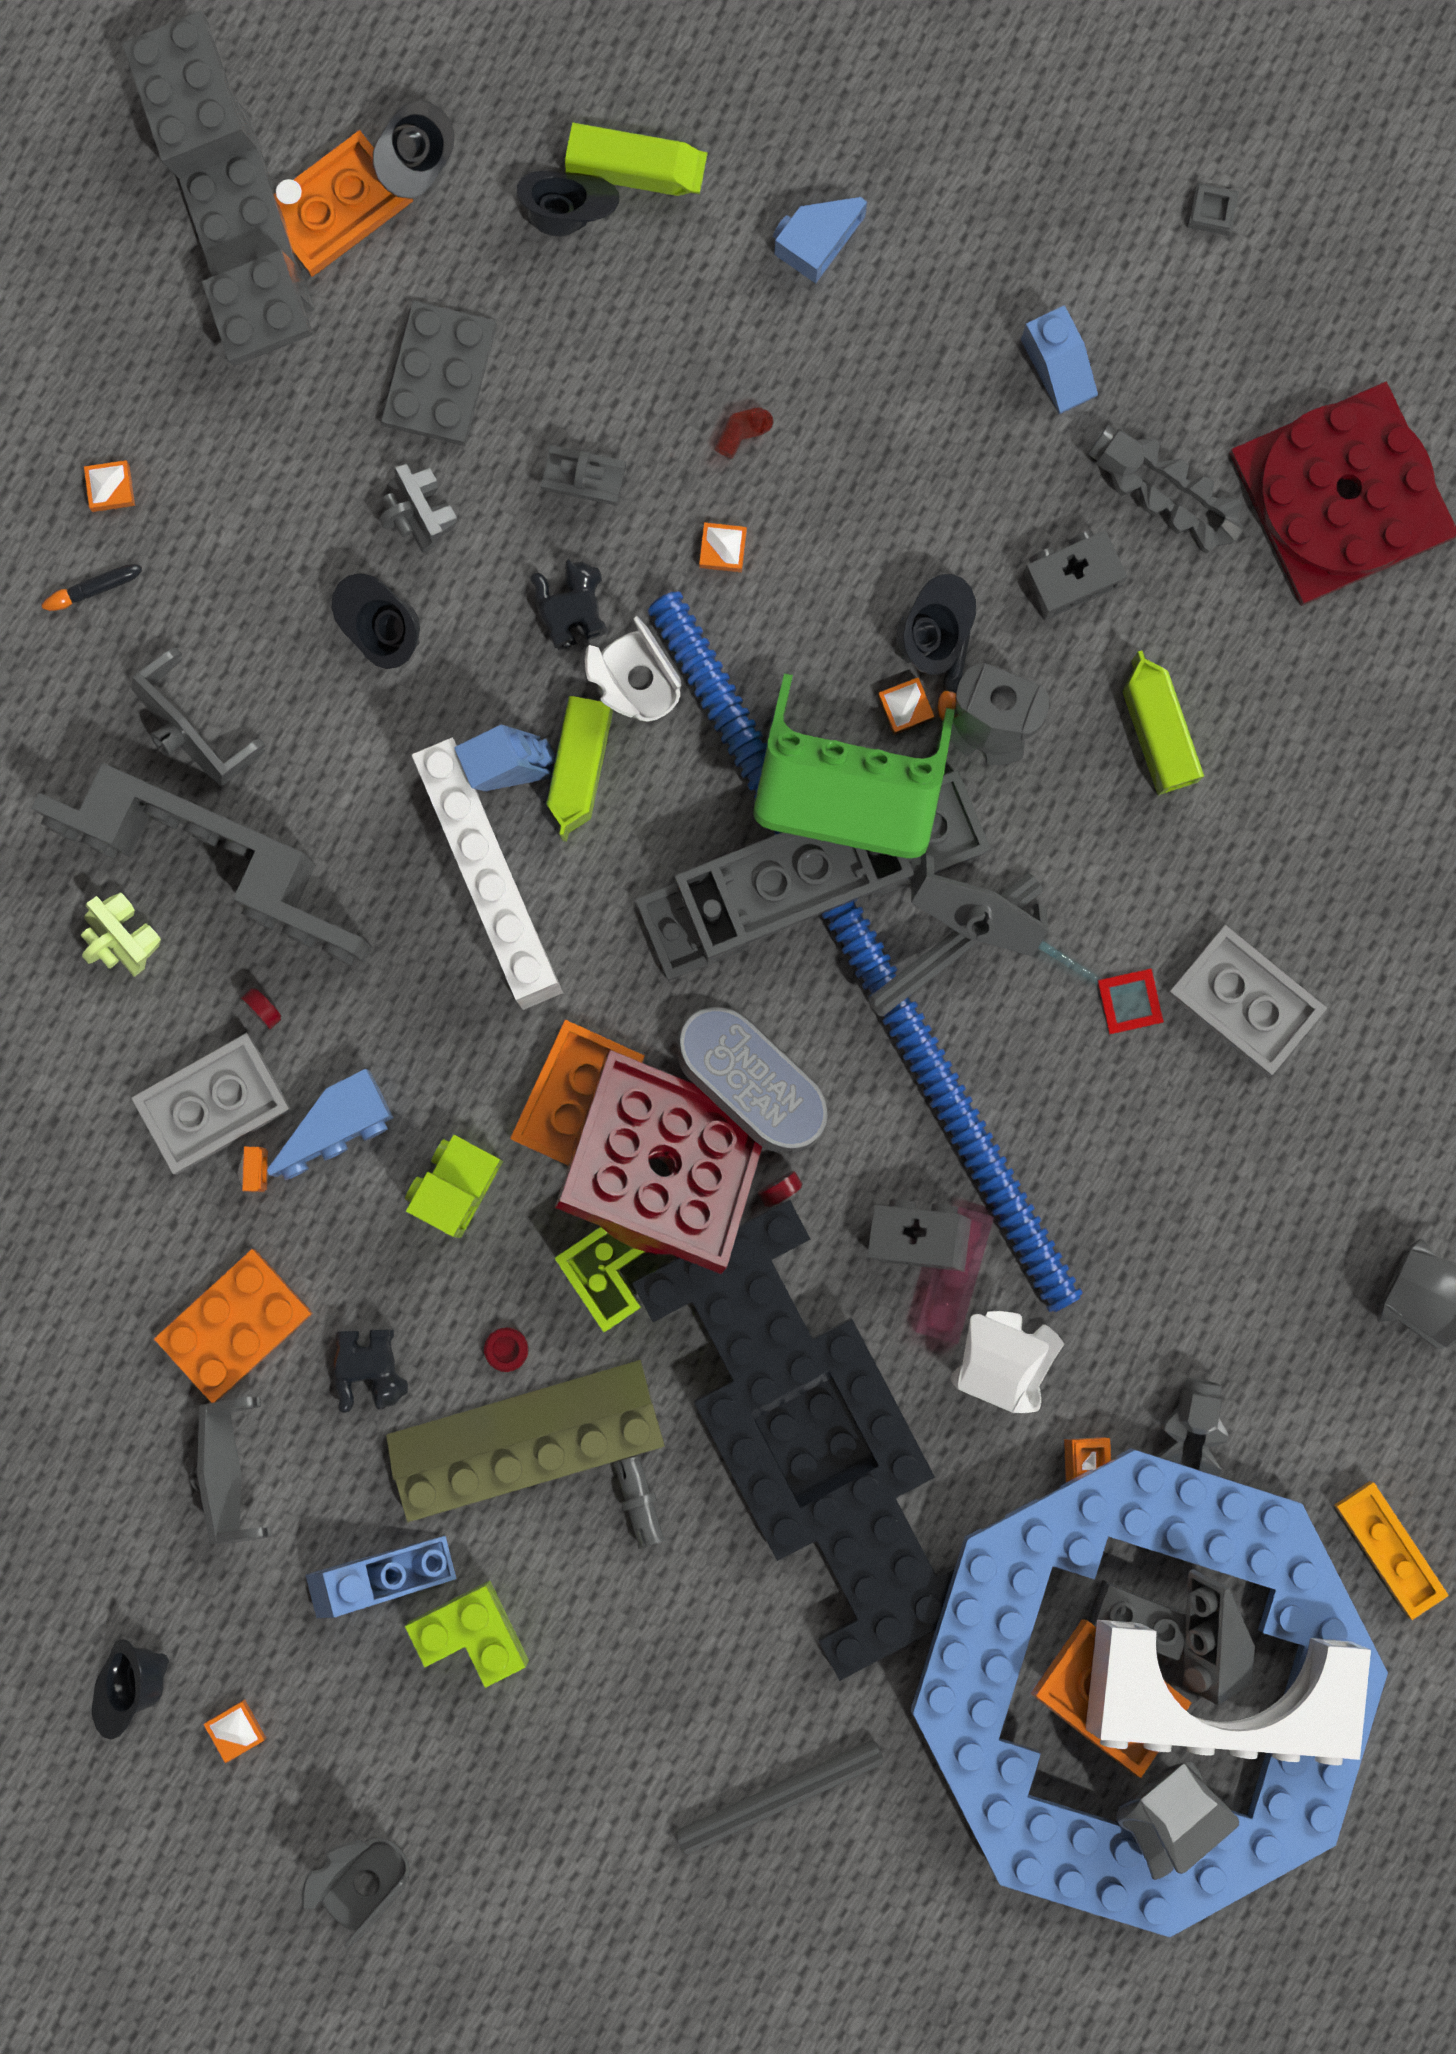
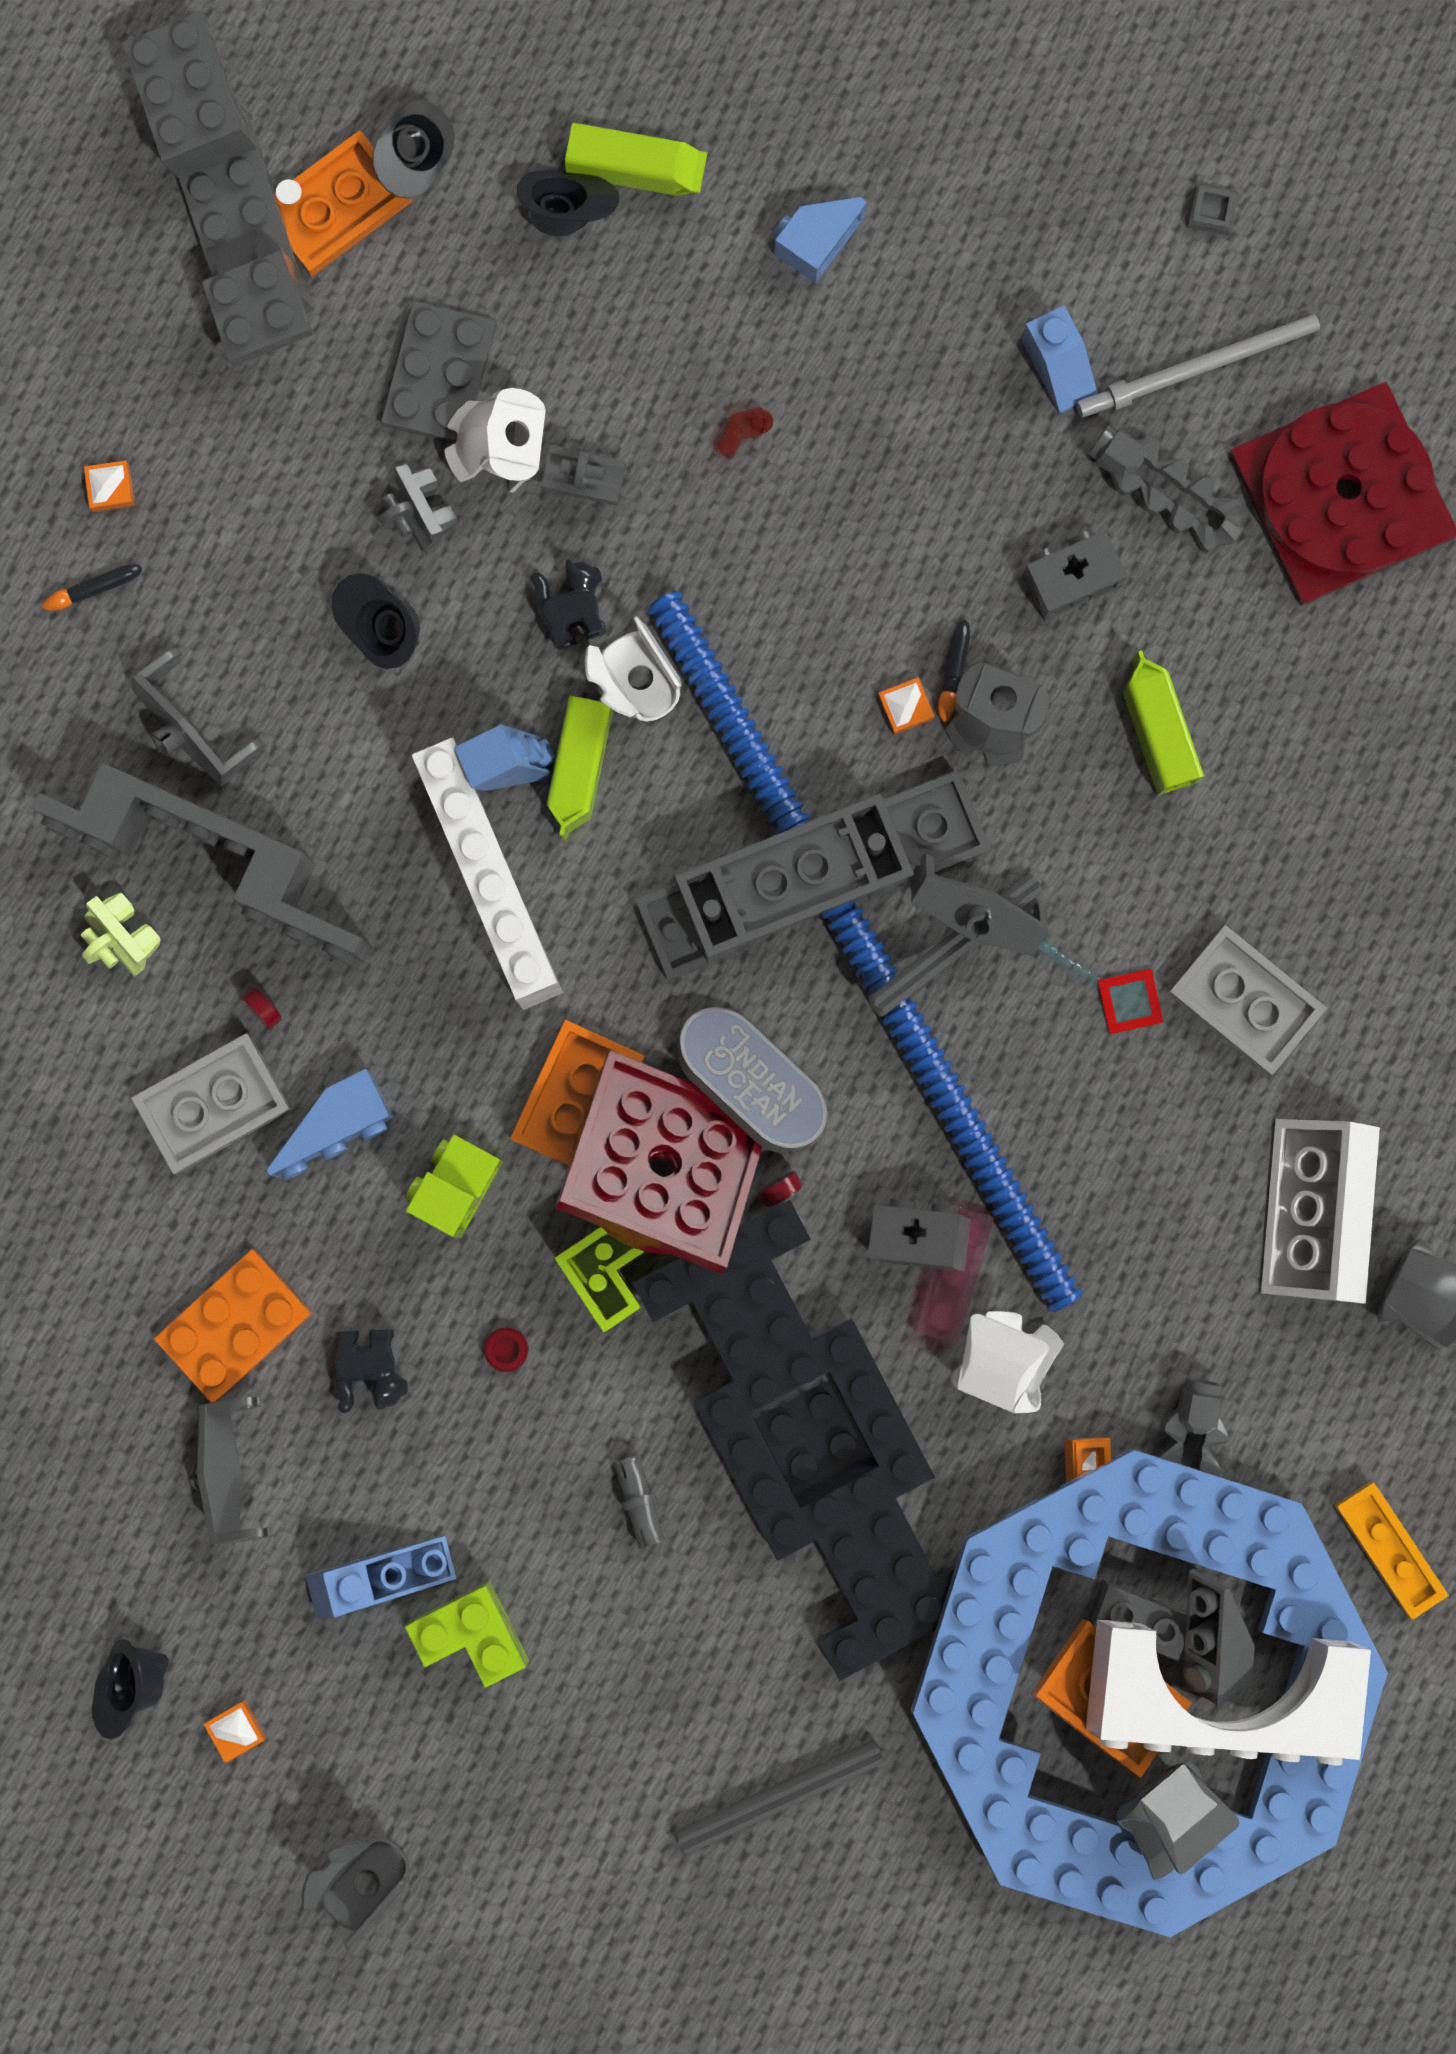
(253, 1169): orange tile -> none
(484, 442): none -> white piece
(524, 1441): olive slope -> none
(723, 547): tile -> none
(849, 790): bright green windscreen -> none
(937, 624): black piece -> none
(1121, 393): none -> light grey bar
(1320, 1210): none -> white slope

